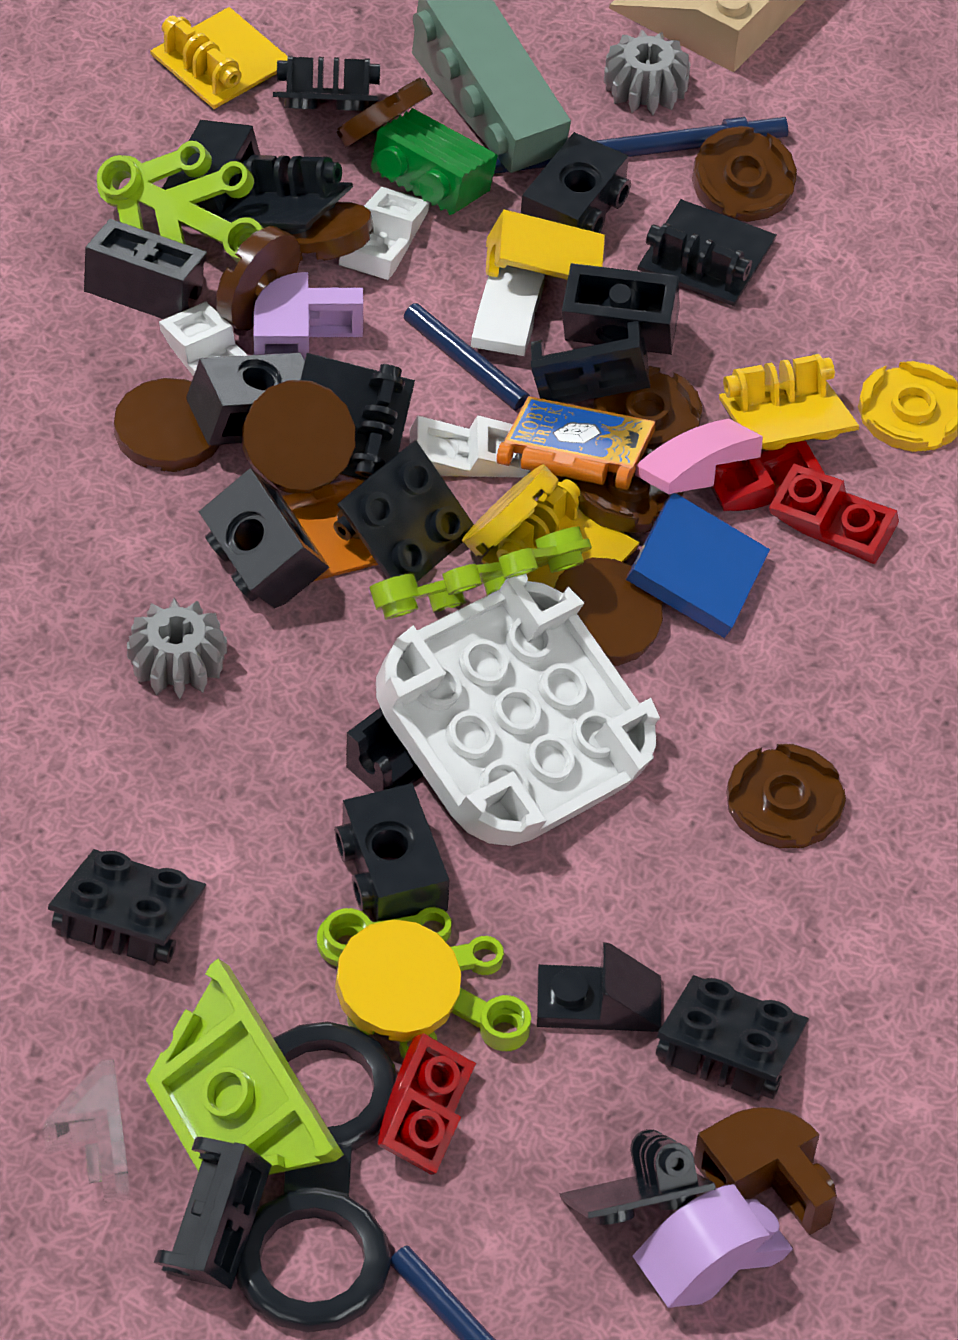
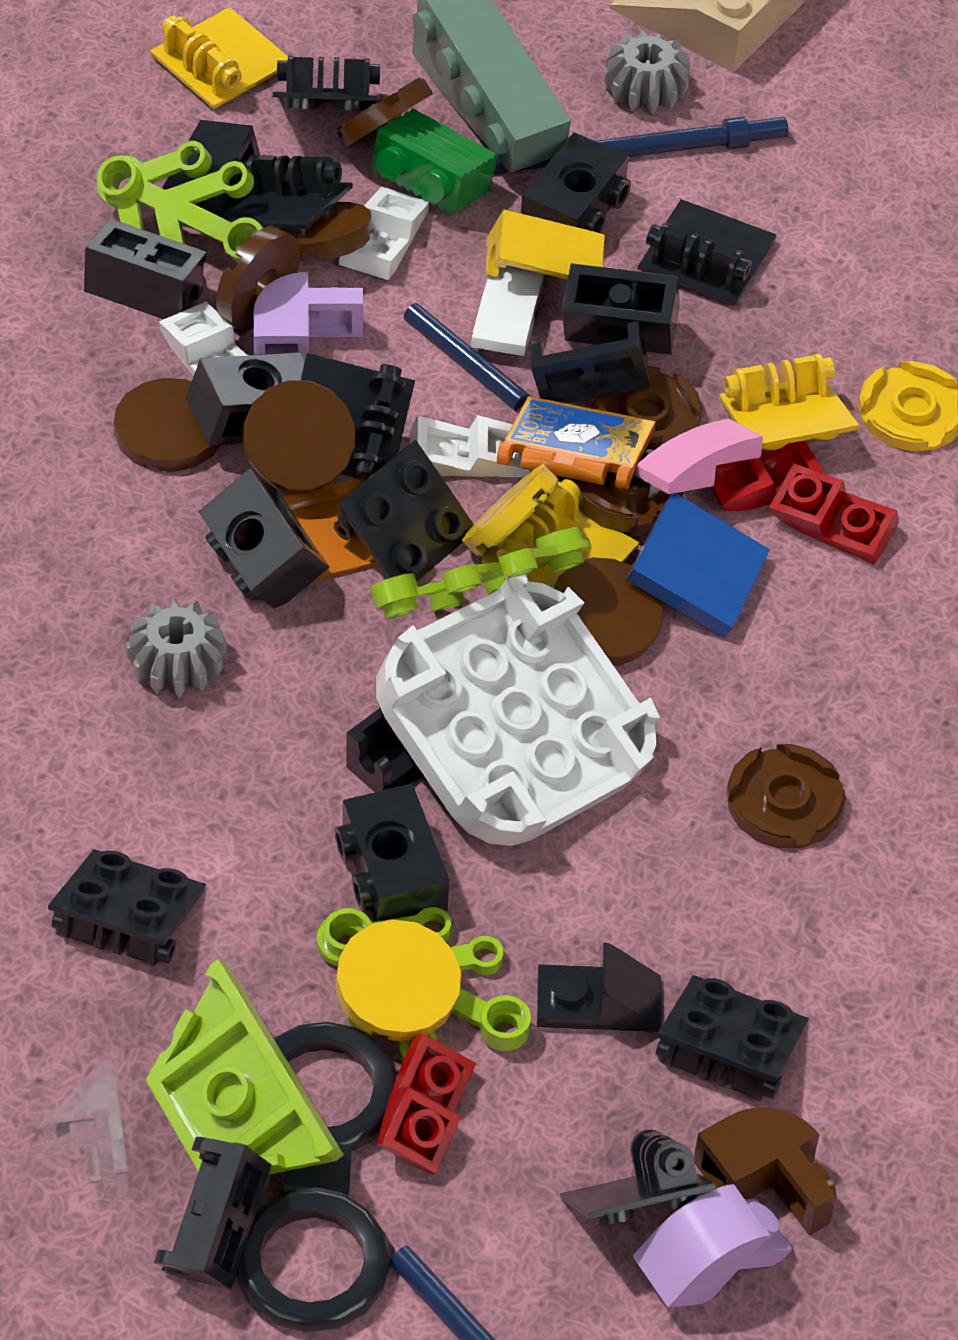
(744, 174): reddish brown tile -> none

